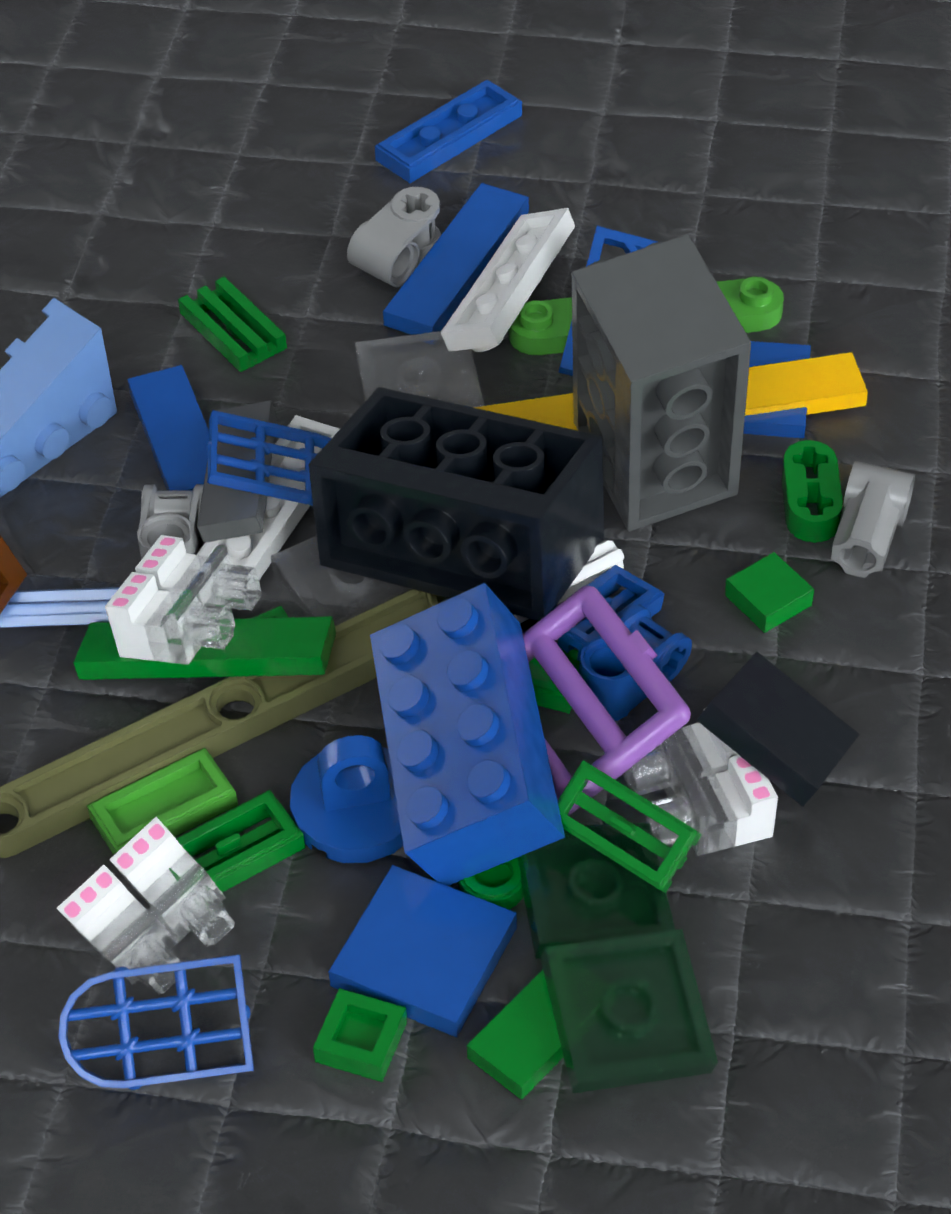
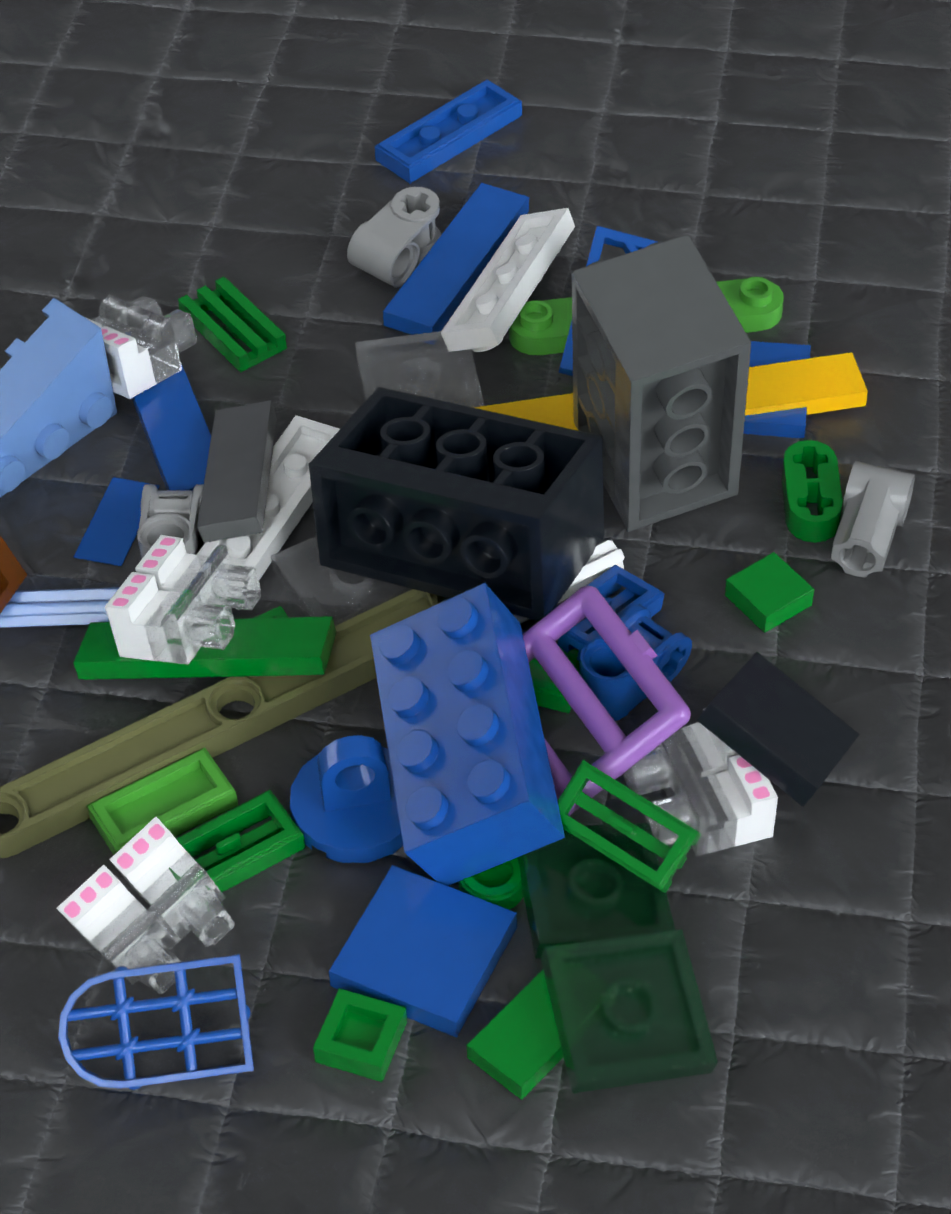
(113, 524): none -> blue sticker
(142, 342): none -> clear hips
(261, 449): blue window -> none

